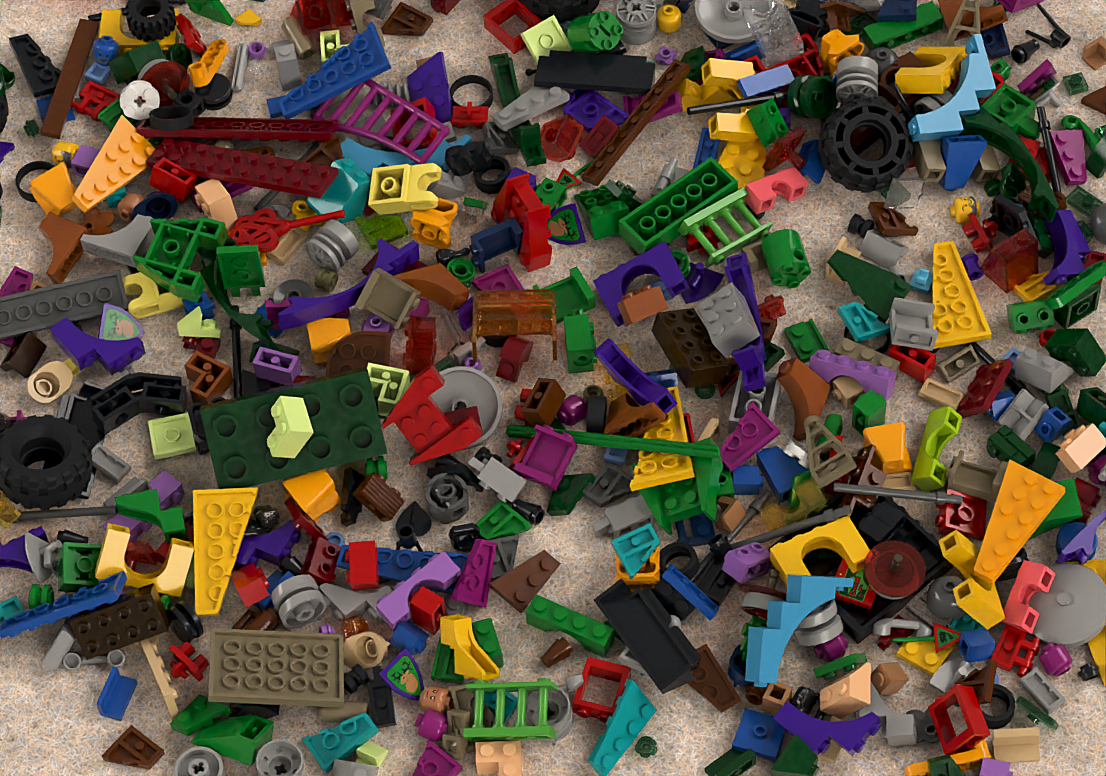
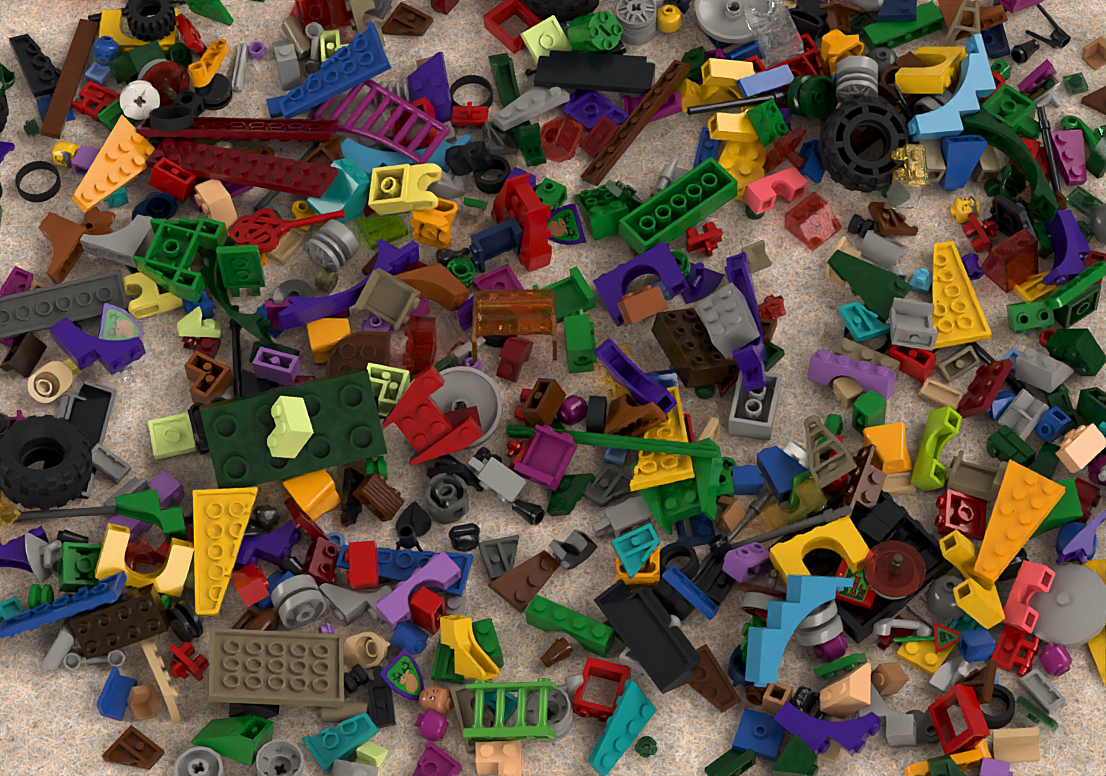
(54, 191): light orange piece -> none
(128, 204): nougat head -> none
(130, 404): black brick -> none
(144, 702): none -> medium nougat panel
(198, 715): green wing -> none
(248, 18): yellow tile -> none
(314, 31): none -> light grey bar
(354, 626): clear orange gear -> none
(453, 742): dark tan slope -> none
(476, 575): magenta wing -> none
(501, 522): green wing -> none
(569, 180): piece -> none
(573, 550): none -> black brick
(590, 390): olive plate -> none
(665, 55): medium lavender plate -> none
(722, 208): bright green fence -> none
(749, 437): magenta wing -> none
(785, 258): green cylinder -> none
(805, 339): green plate -> none
(805, 390): dark orange arch -> none
(812, 221): none -> clear red slope
(915, 164): none -> clear yellow plate
(938, 497): dark grey bar -> none
(1088, 672): black plate -> none

